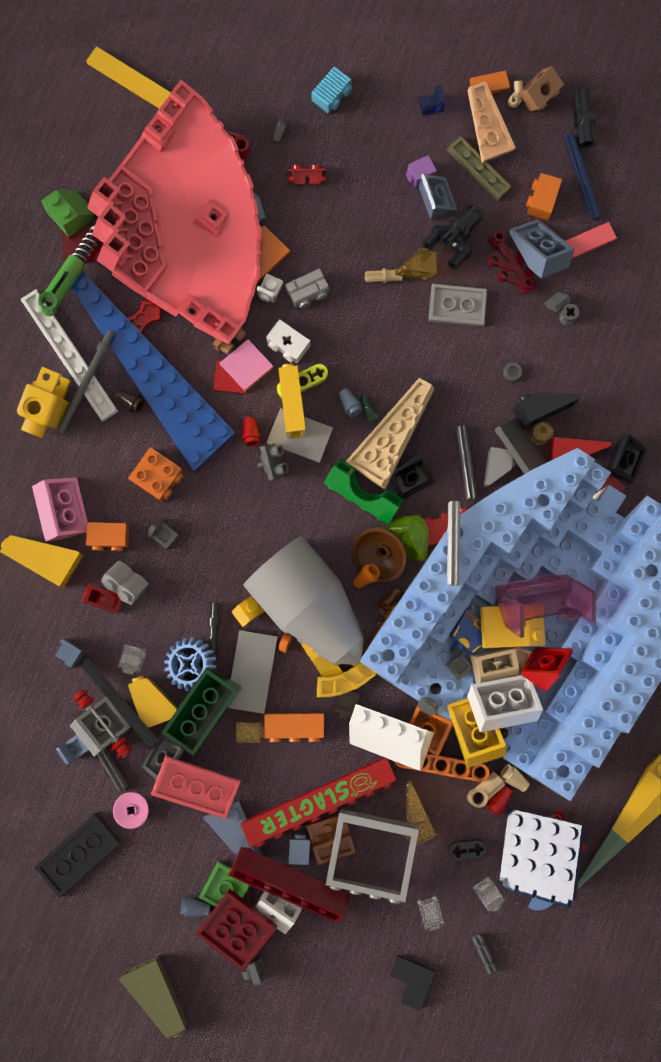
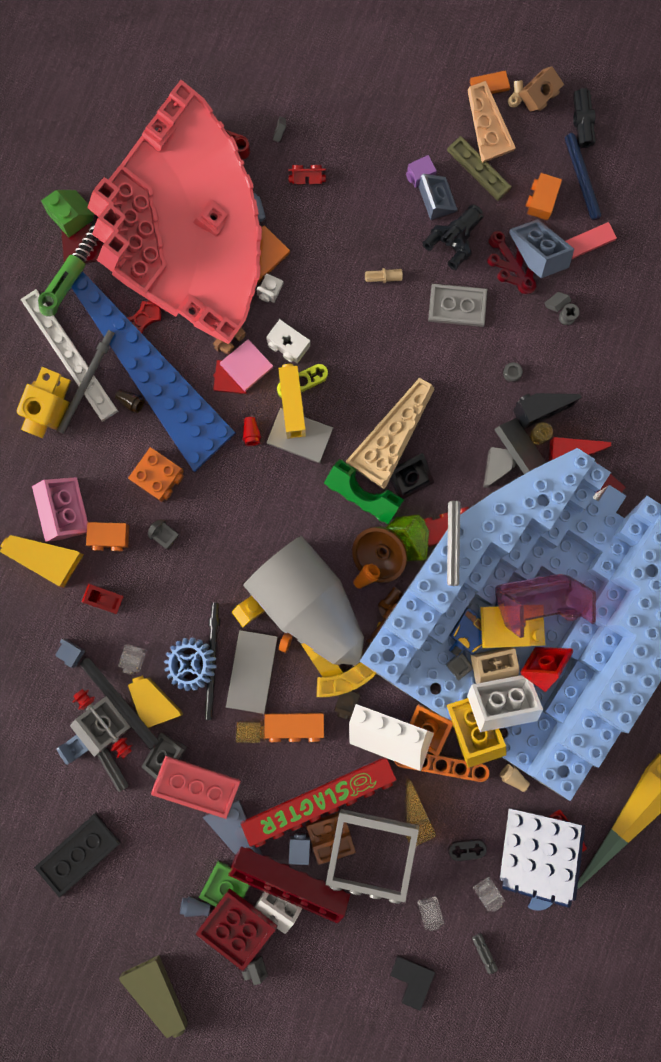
(122, 814): bright pink piece -> none
(124, 582): light grey brick -> none
(128, 77): yellow tile -> none
(201, 710): dark green slope -> none
(271, 461): dark grey hips -> none
(307, 289): light grey brick -> none
(331, 90): medium azure brick -> none
(350, 403): sand blue cone -> none
(368, 409): clear green arm -> none
(419, 265): clear yellow slope -> none
(428, 705): dark grey tile -> none
(433, 103): clear blue panel -> none
(466, 462): dark grey axle -> none
(486, 789): tan piece -> none
(499, 802): red cone -> none
(522, 656): light nougat tile -> none
(626, 458): black slope -> none

